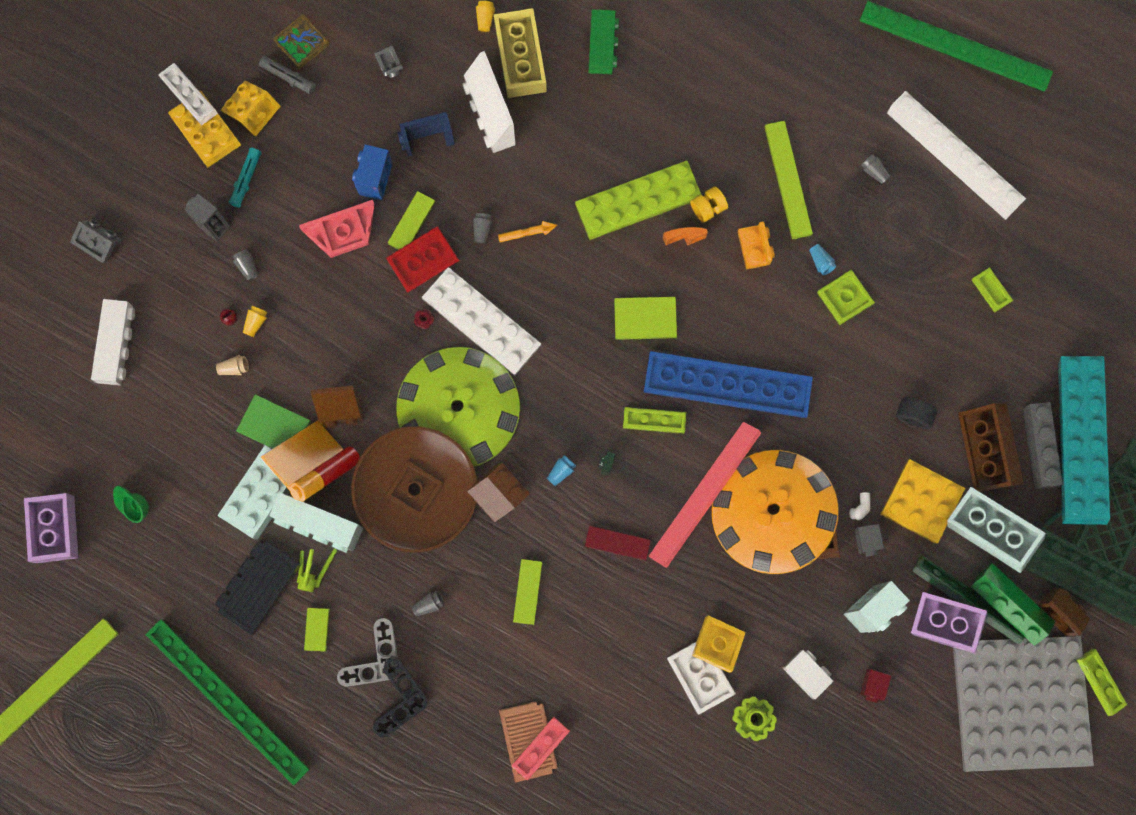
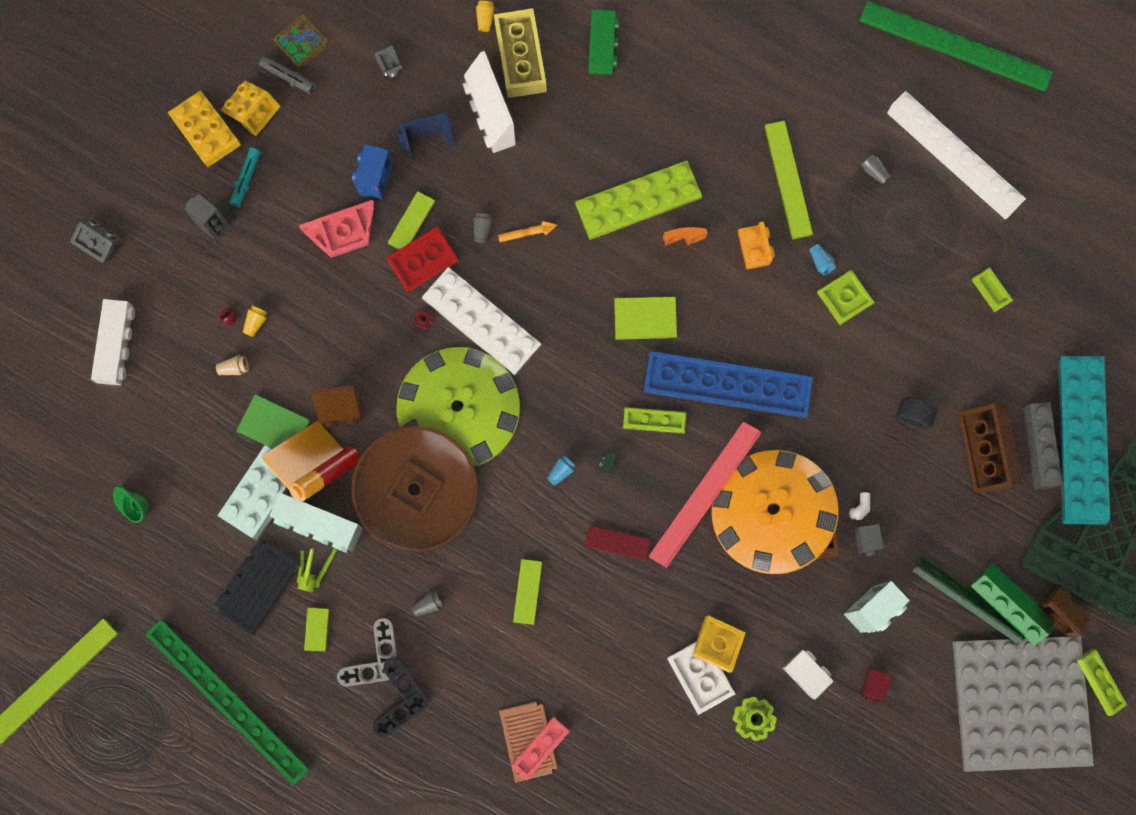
(51, 528): lavender brick -> none
(188, 94): white tile -> none
(245, 263): dark grey cone -> none
(498, 492): reddish brown slope -> none
(703, 208): yellow wheel -> none
(922, 501): yellow plate -> none
(949, 622): lavender brick -> none
(995, 529): light aqua brick -> none

